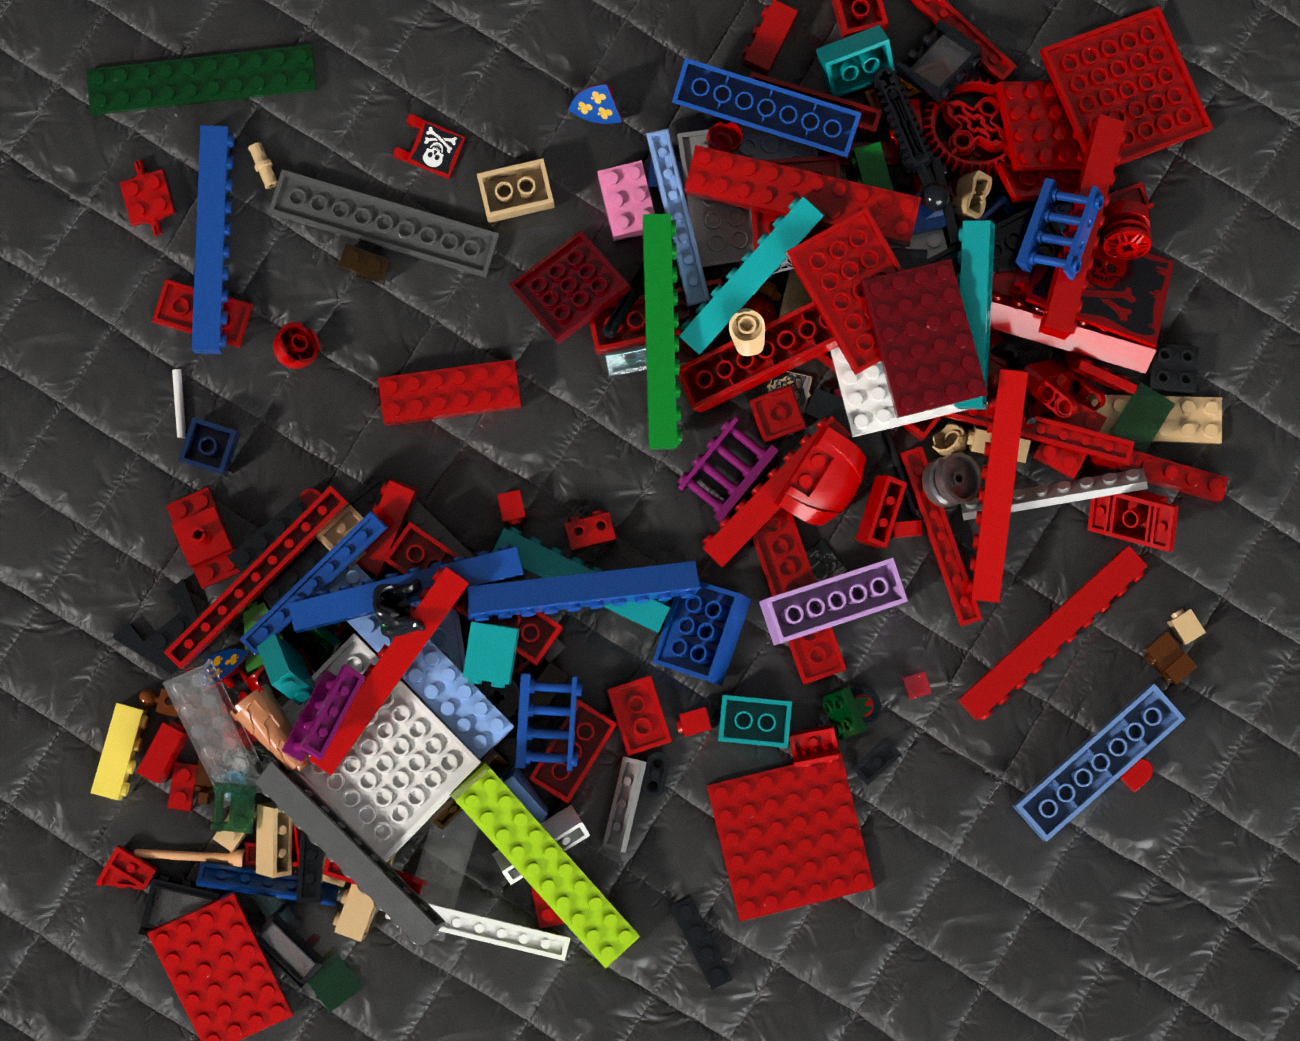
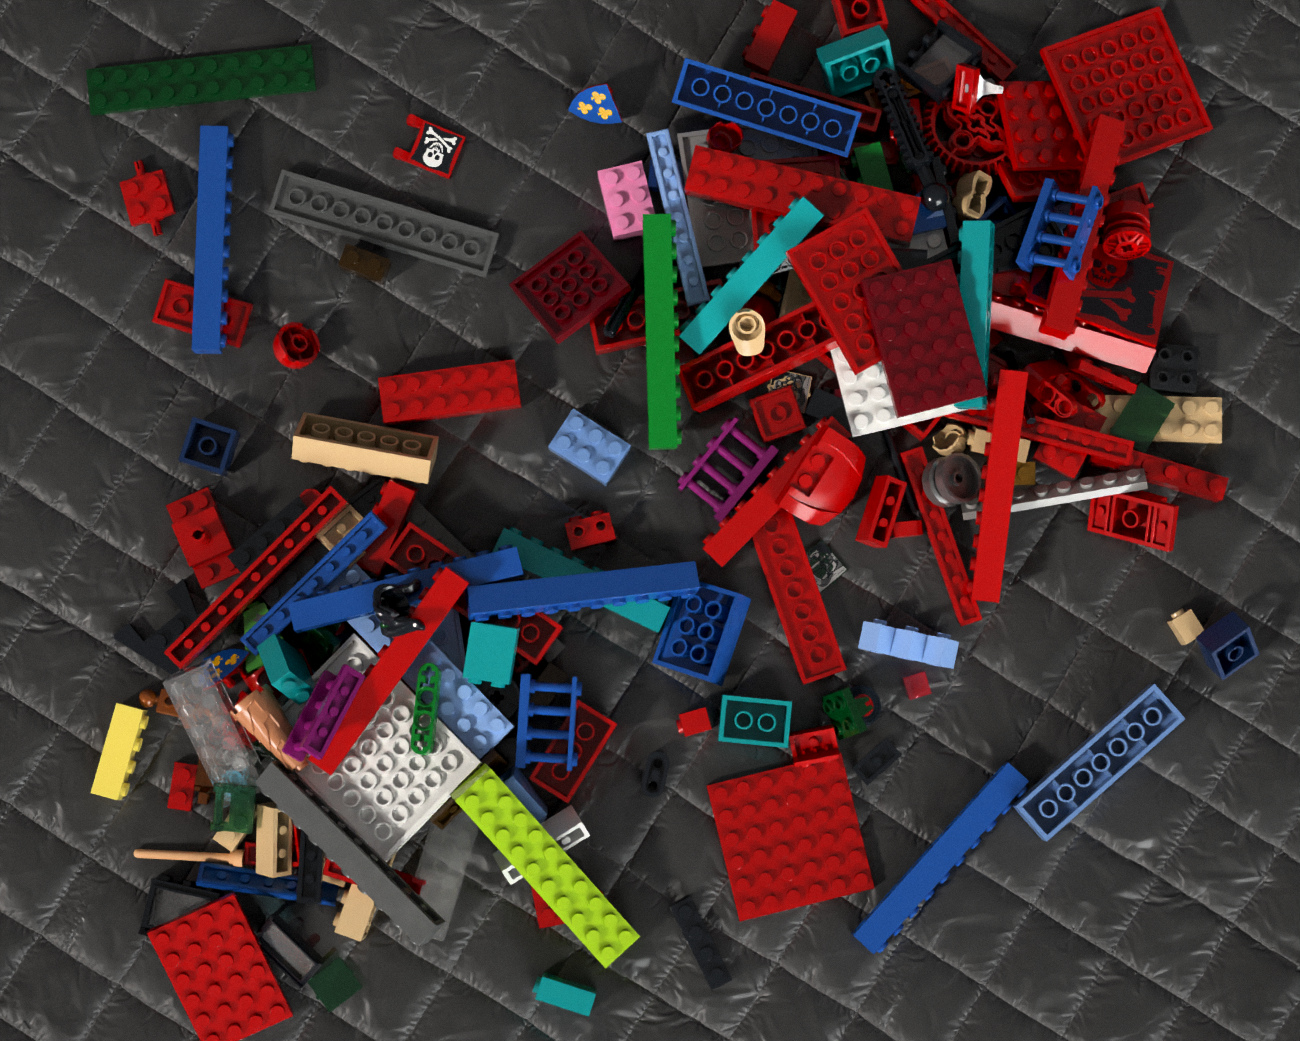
(126, 870): red wing -> none
(163, 752): red brick -> none
(179, 403): white bar -> none
(263, 165): tan pin -> none
(365, 448): none -> tan brick
(430, 709): none -> green beam
(502, 933): white plate -> none
(512, 507): red brick -> none
(515, 190): tan brick -> none
(564, 993): none -> teal brick
(589, 447): none -> medium blue brick
(624, 804): light grey plate -> none
(626, 360): clear light blue plate -> none
(639, 715): red plate -> none
(833, 601): lavender brick -> none
(908, 644): none -> light blue brick
(940, 857): none -> blue brick
(970, 87): none -> red piece
(1025, 473): none -> pearl gold brick
(1051, 633): red brick -> none
(1137, 775): red piece -> none
(1168, 658): reddish brown brick -> none
(1227, 645): none -> dark blue brick

